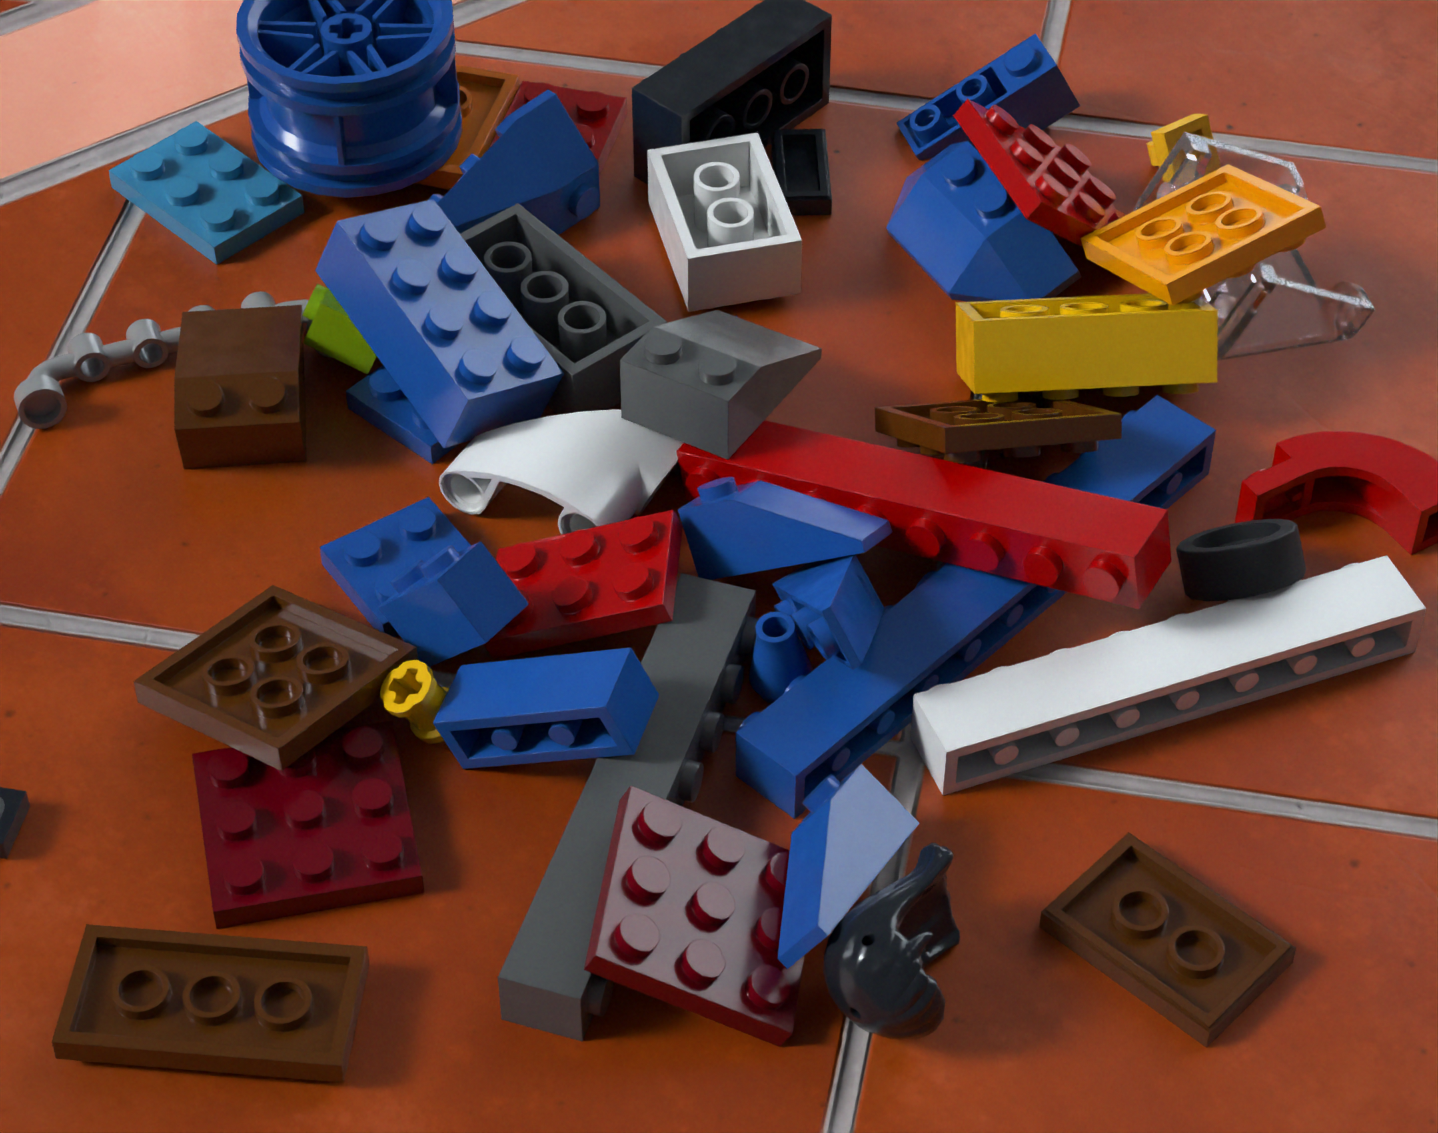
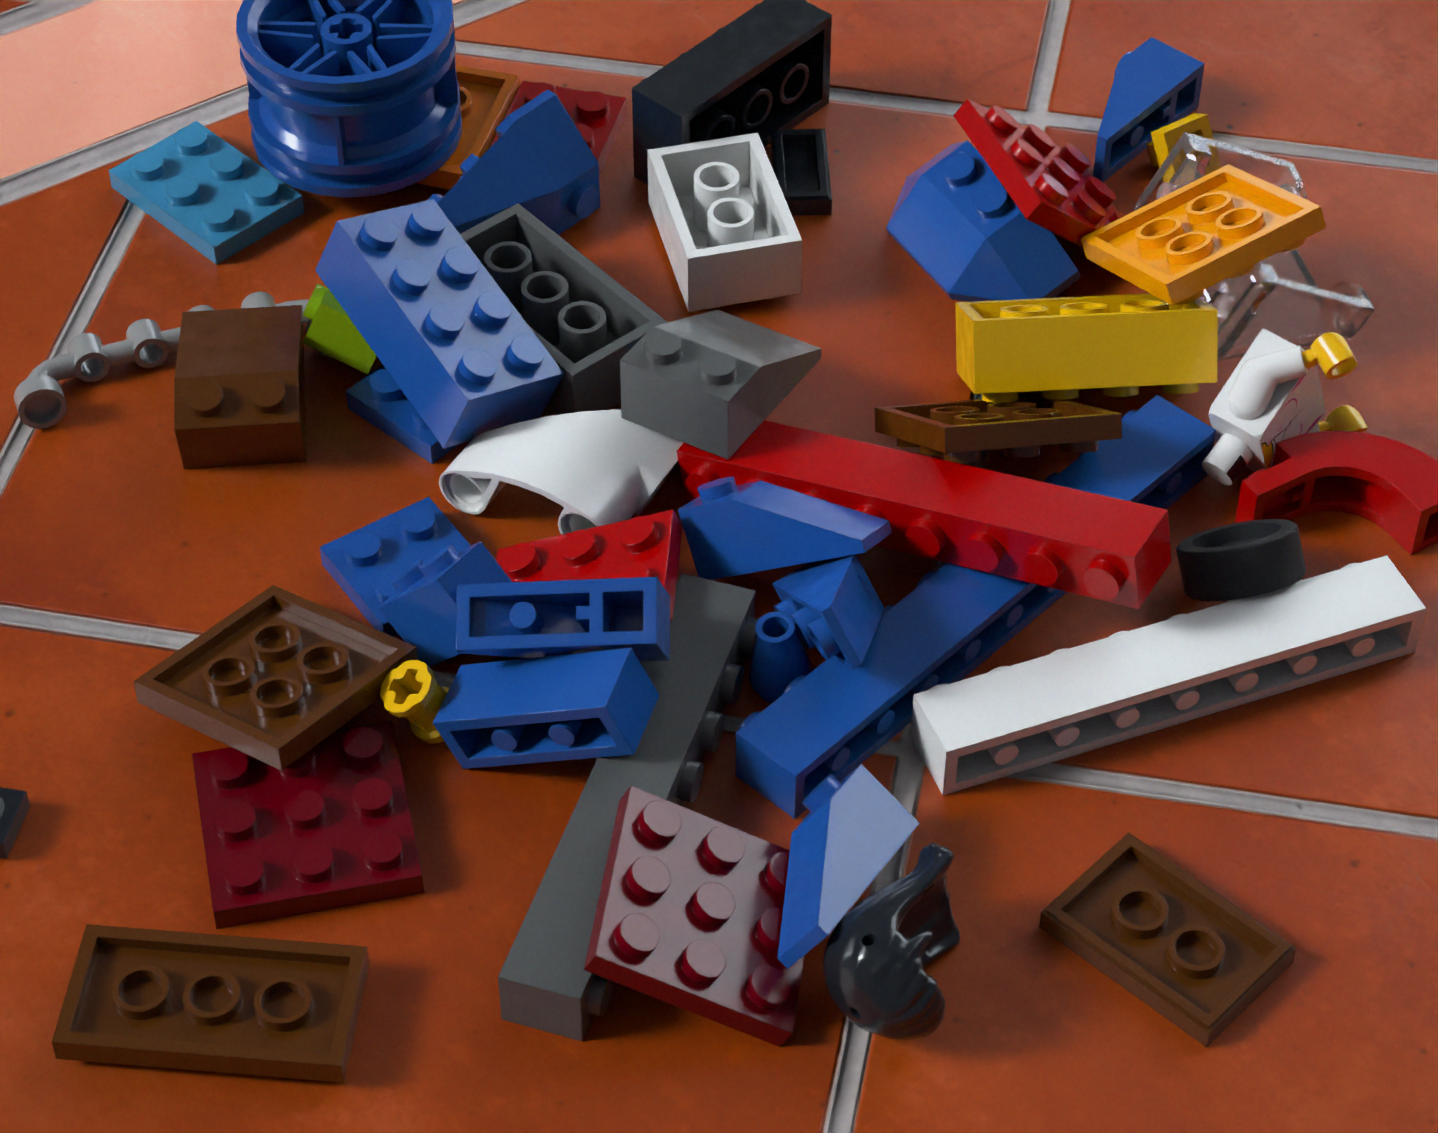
(564, 618): none -> blue slope
(1019, 81): blue slope -> none
(1147, 93): none -> blue slope
(1274, 398): none -> white torso

